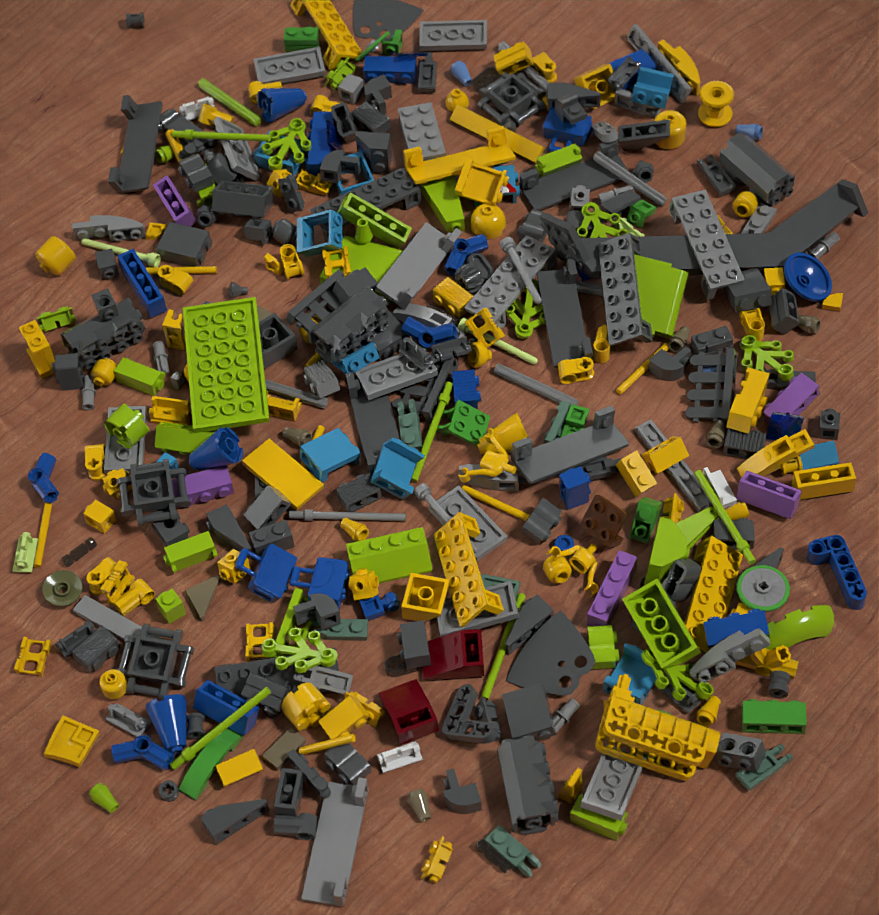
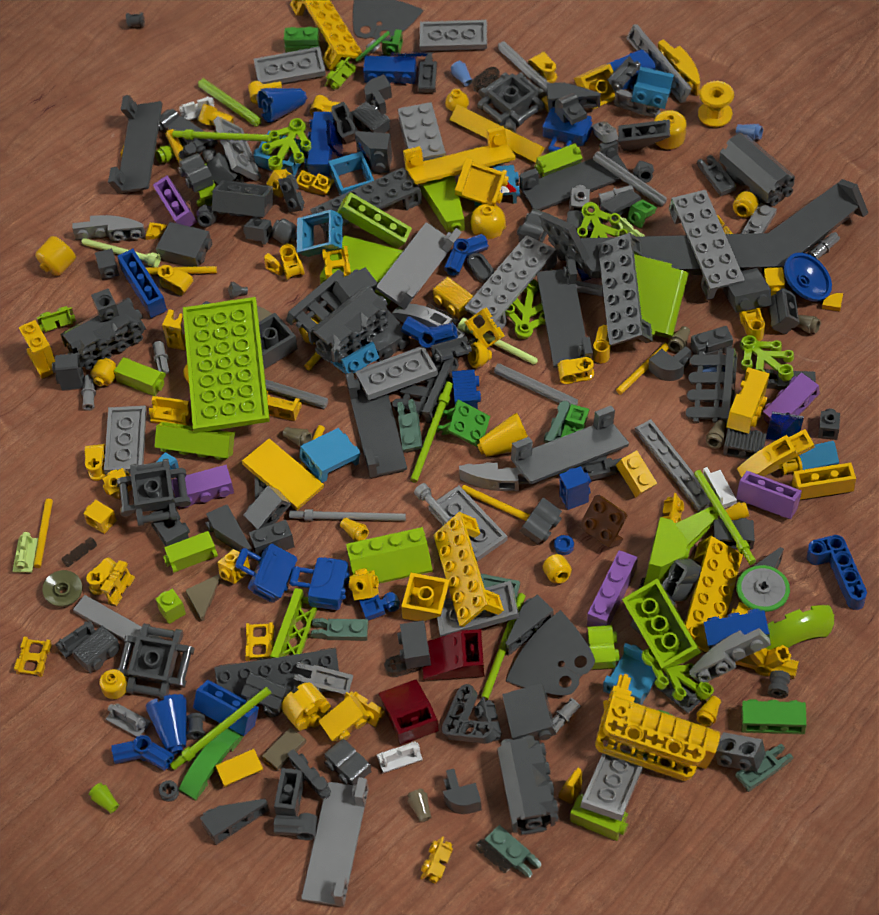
(40, 477): blue piece -> none
(71, 742): yellow plate -> none
(126, 426): lime brick -> none
(138, 594): yellow piece -> none
(178, 380): light grey tile -> none
(217, 450): blue cone -> none
(320, 608): dark grey brick -> none
(321, 379): light grey brick -> none
(324, 656): lime plant -> none
(327, 744): yellow bar -> none
(336, 163): dark grey brick -> none
(351, 88): light grey brick -> none
(358, 493): dark grey brick -> none
(363, 233): lime cone -> none
(396, 467): dark azure panel -> none
(417, 354): dark grey hinge -> none
(469, 278): dark grey gear -> none
(491, 463): yellow piece -> none
(509, 246): light grey piece -> none
(513, 59): yellow brick -> none
(581, 562): yellow piece -> none
(645, 519): bright green slope -> none
(665, 454): yellow hinge -> none

